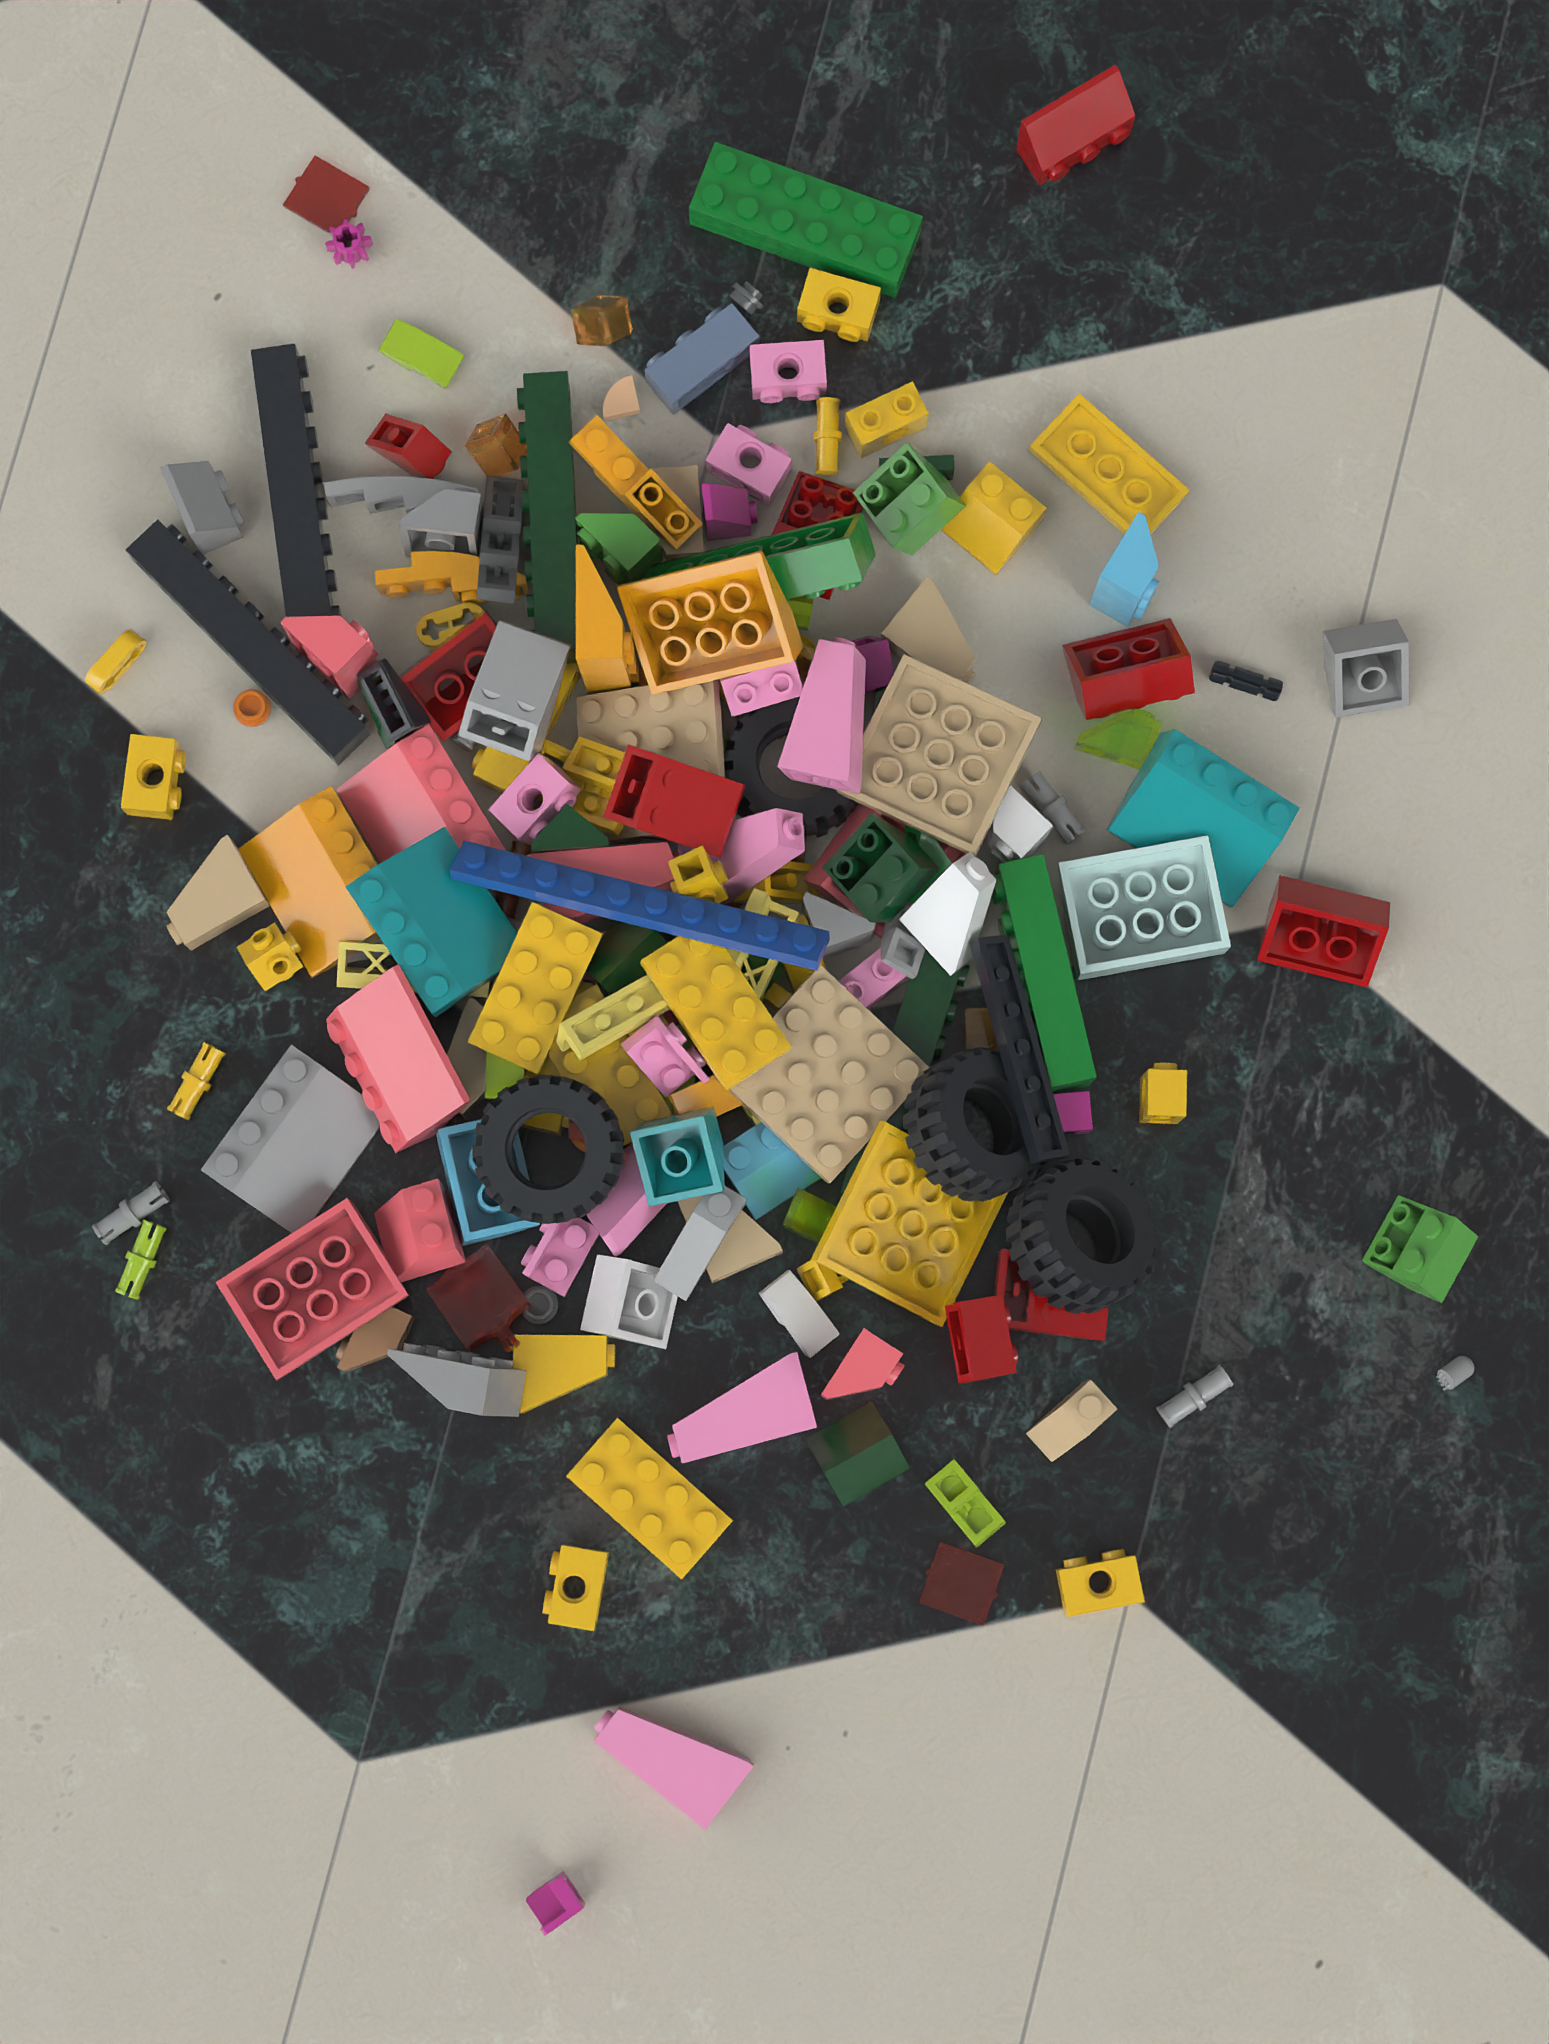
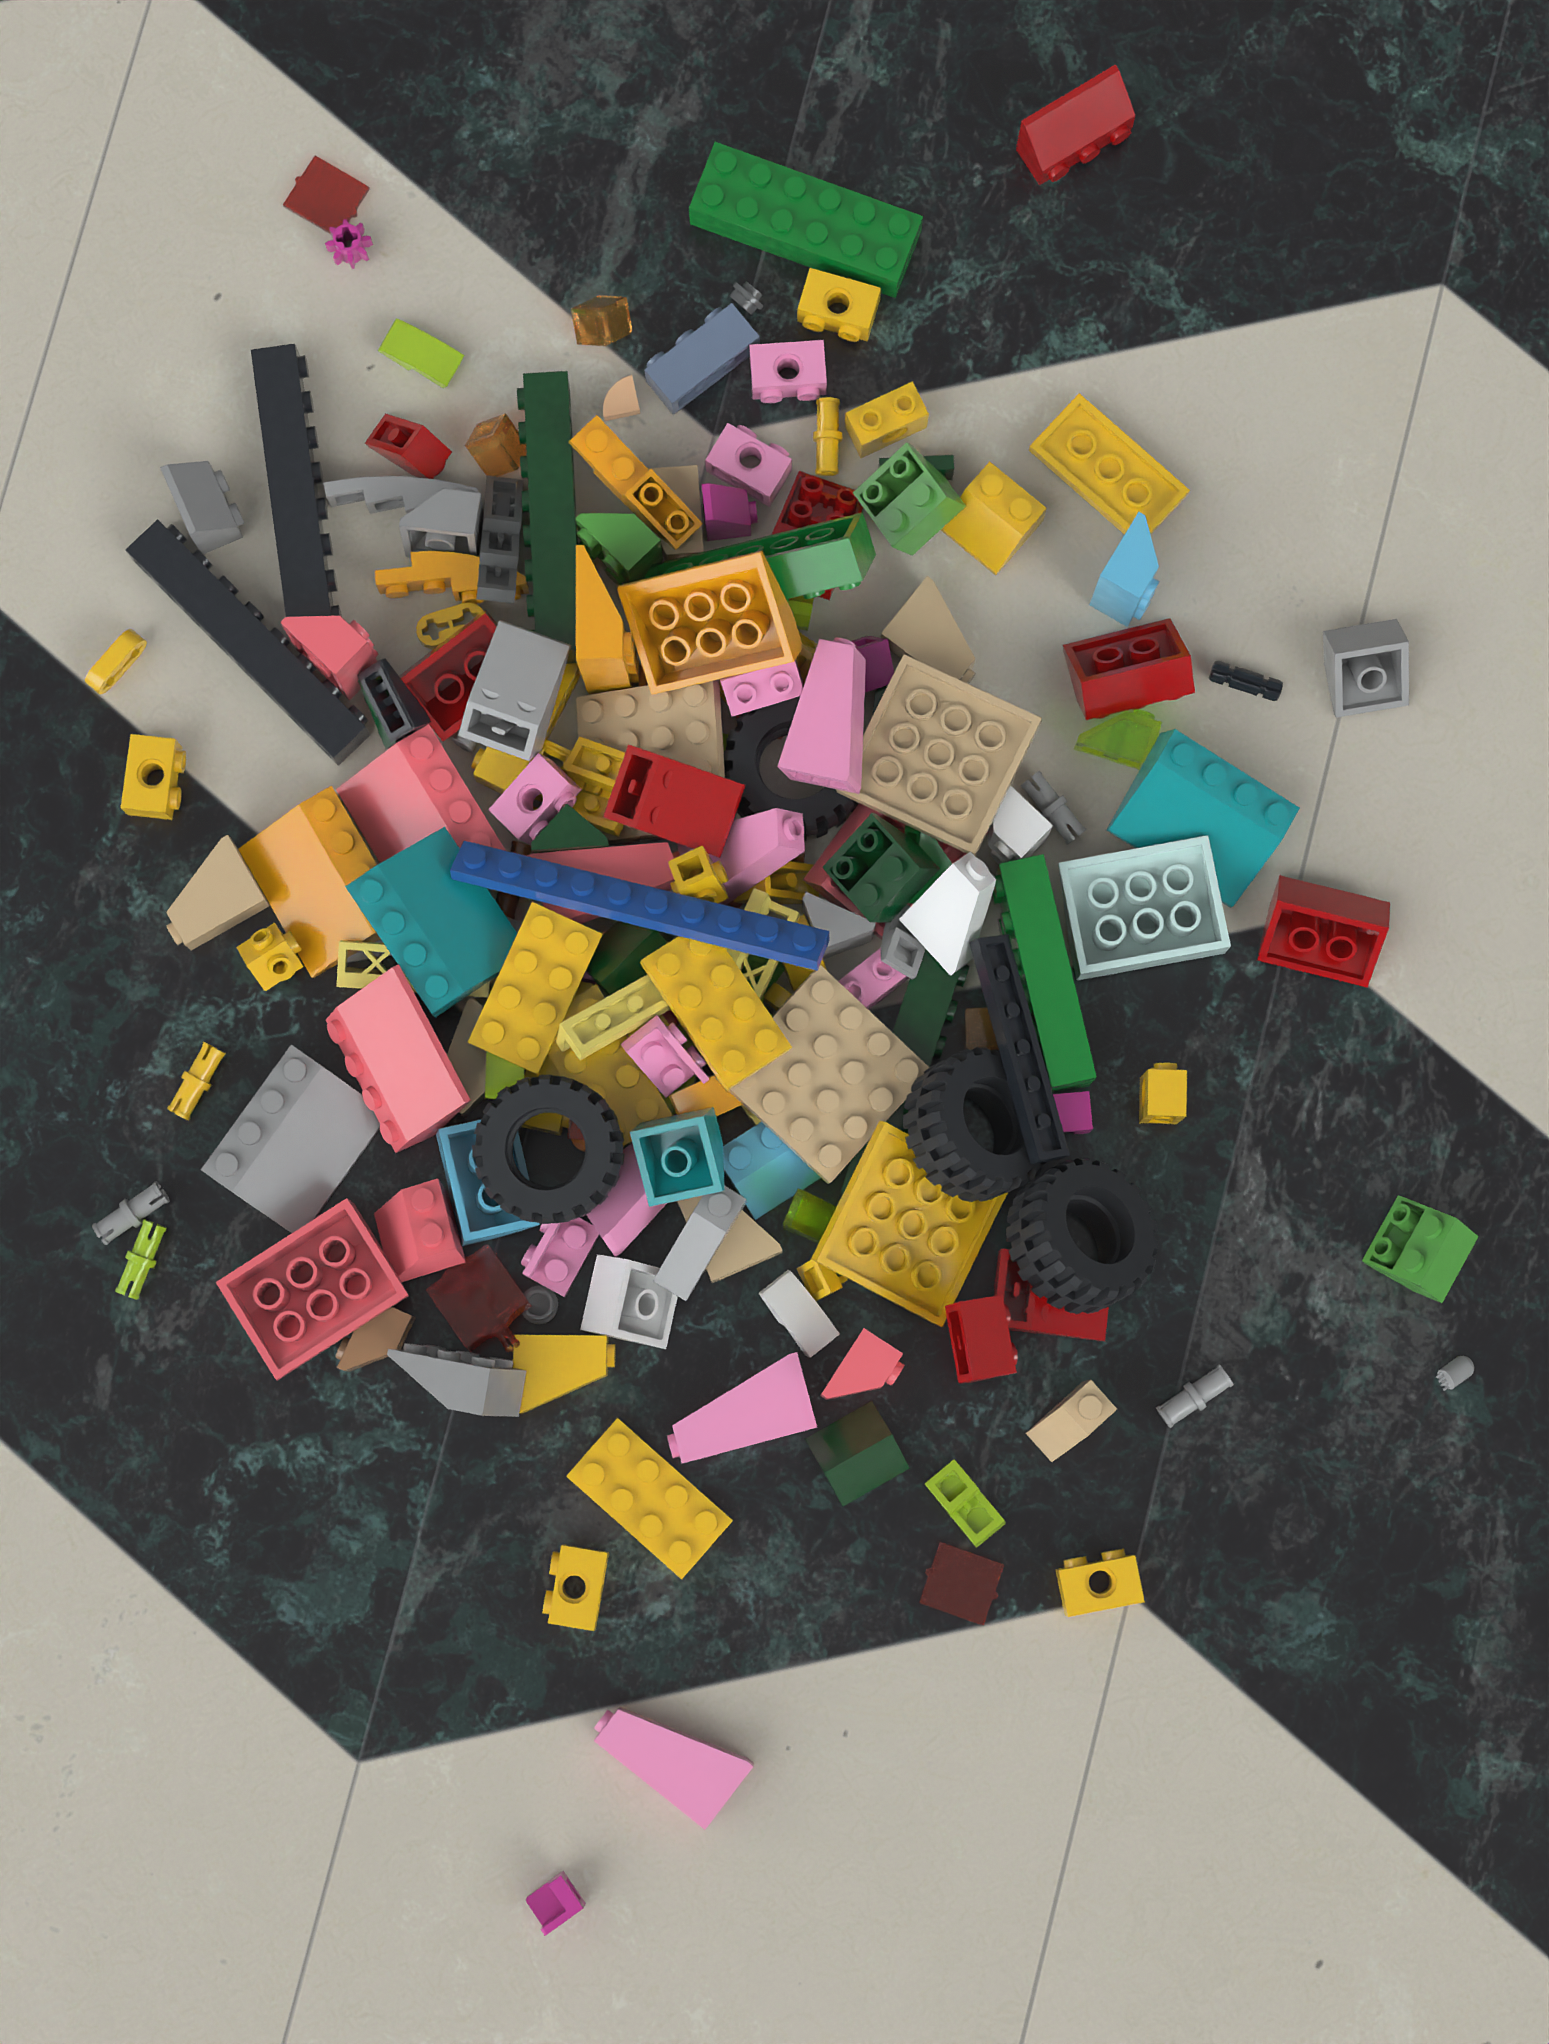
(252, 708): orange plate -> none

